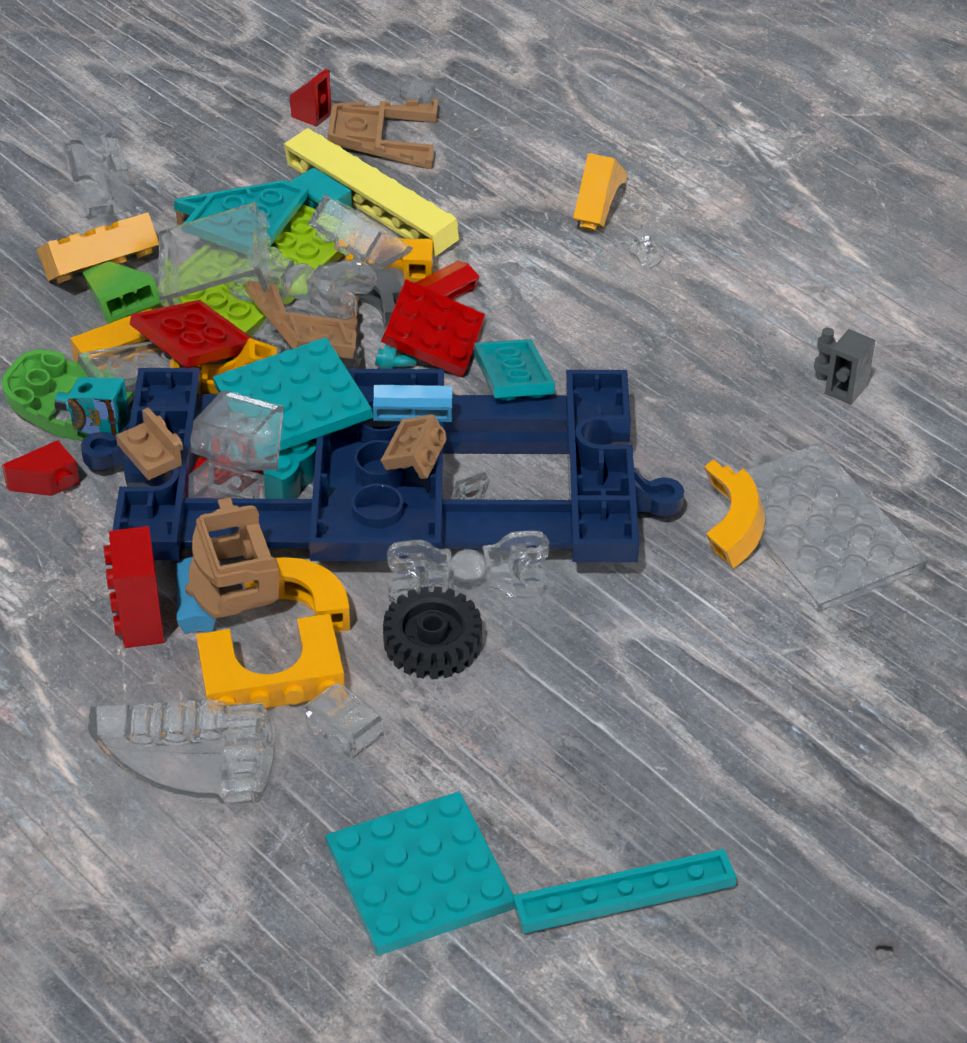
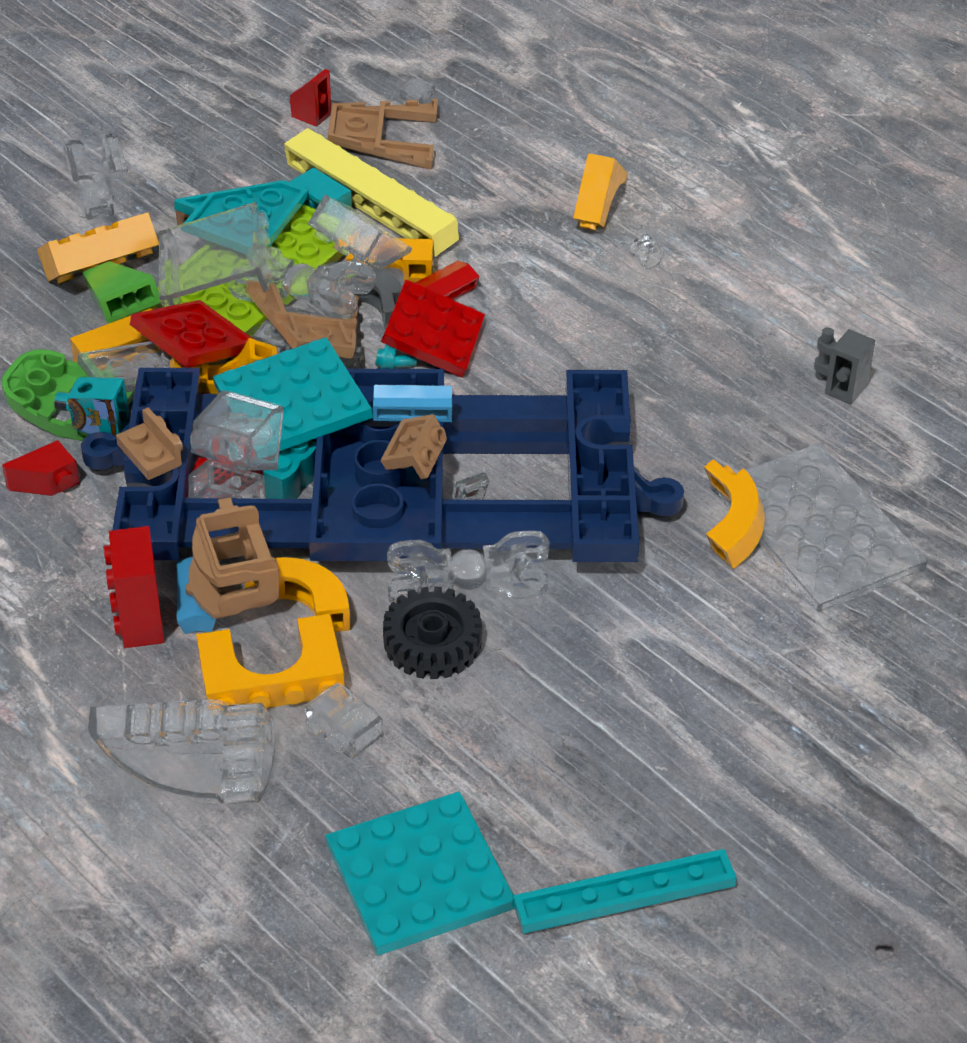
(514, 369): teal plate -> none

